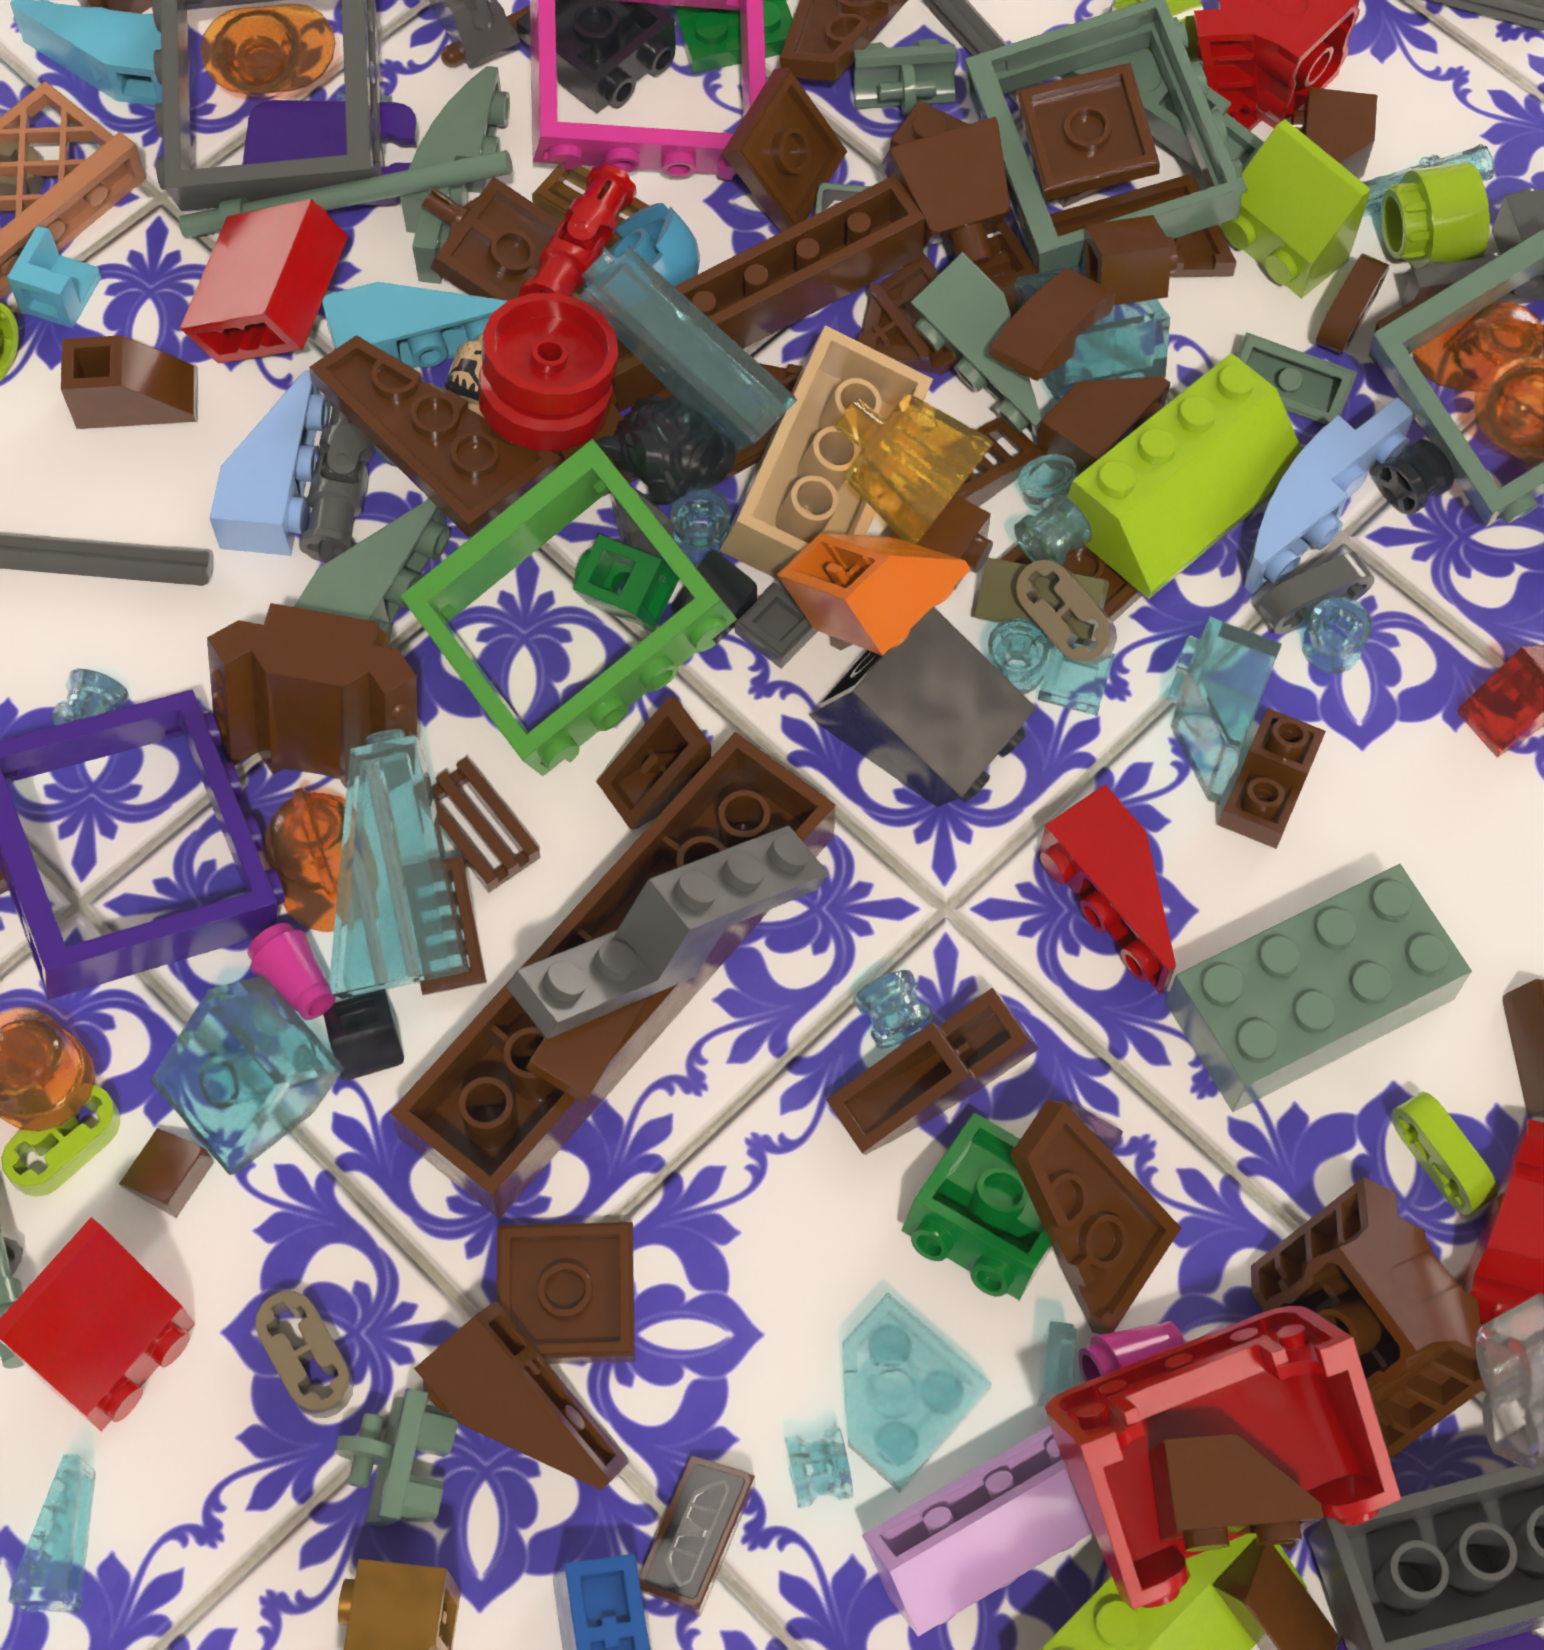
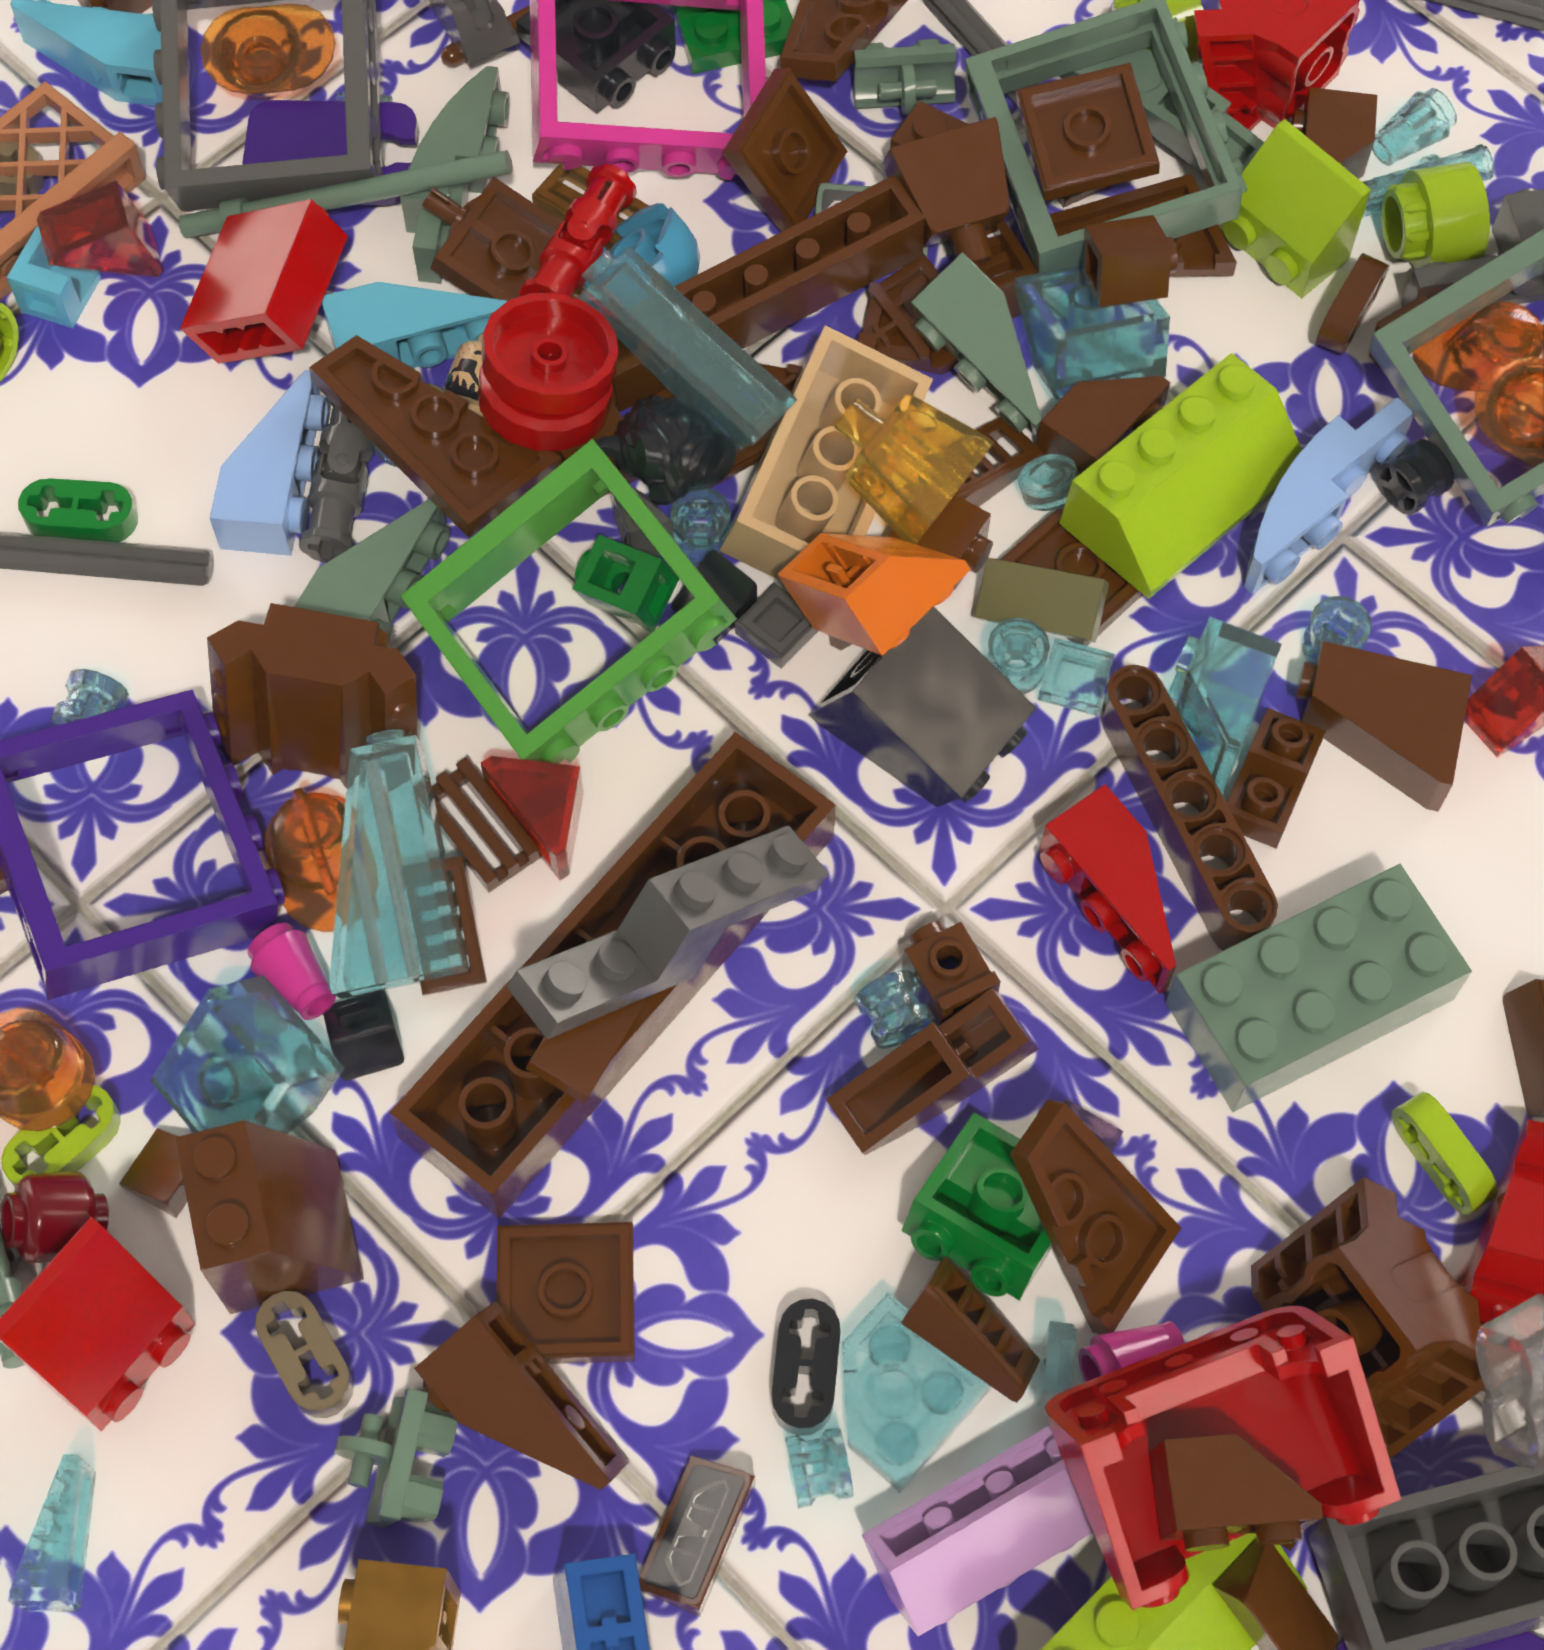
(49, 1212): none -> dark red head
(78, 509): none -> green beam
(100, 233): none -> clear red slope
(125, 383): reddish brown slope -> none
(266, 1213): none -> reddish brown slope
(544, 802): none -> clear red slope
(655, 765): reddish brown slope -> none
(789, 1365): none -> black beam
(942, 988): none -> reddish brown brick
(971, 1331): none -> reddish brown slope
(1047, 325): reddish brown slope -> none
(1053, 530): clear light blue wheel -> none
(1055, 621): dark tan beam -> none
(1186, 781): none -> reddish brown beam
(1292, 601): dark grey beam -> none
(1303, 381): sand green slope -> none
(1389, 716): none -> reddish brown slope
(1415, 126): none -> clear light blue cone

